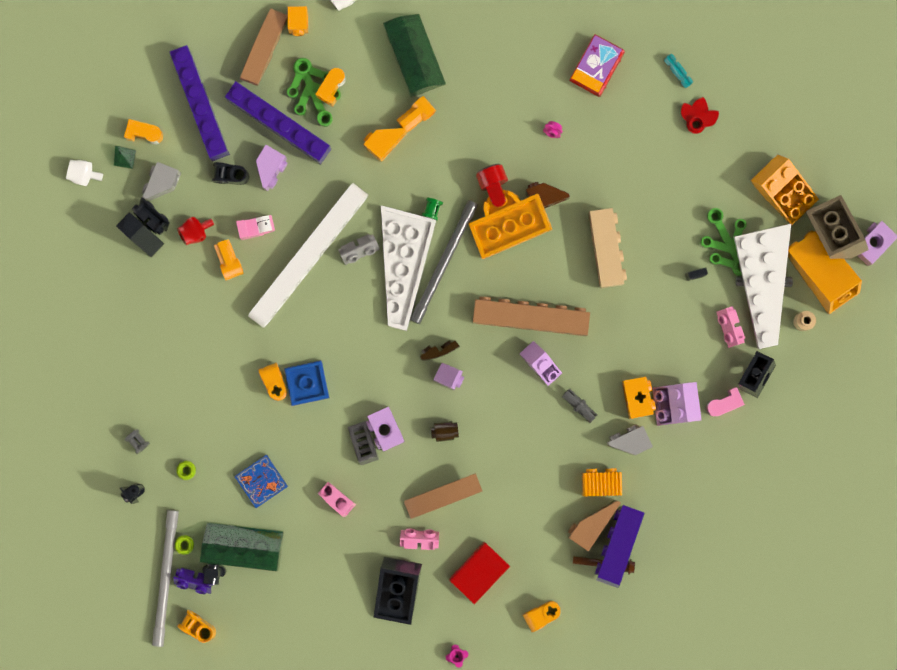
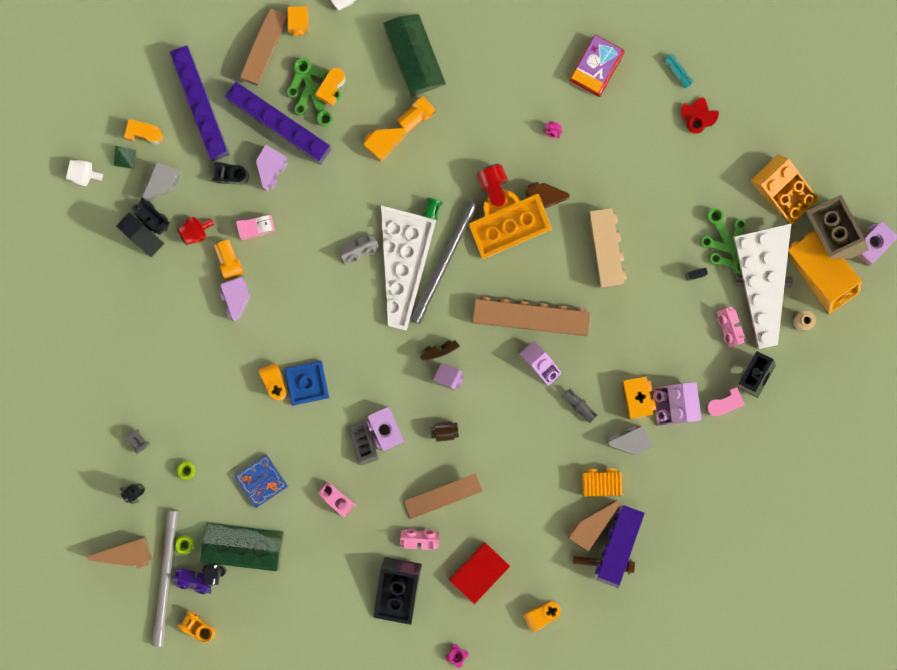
(128, 554): none -> medium nougat slope
(236, 296): none -> lavender slope
(308, 255): white beam -> none

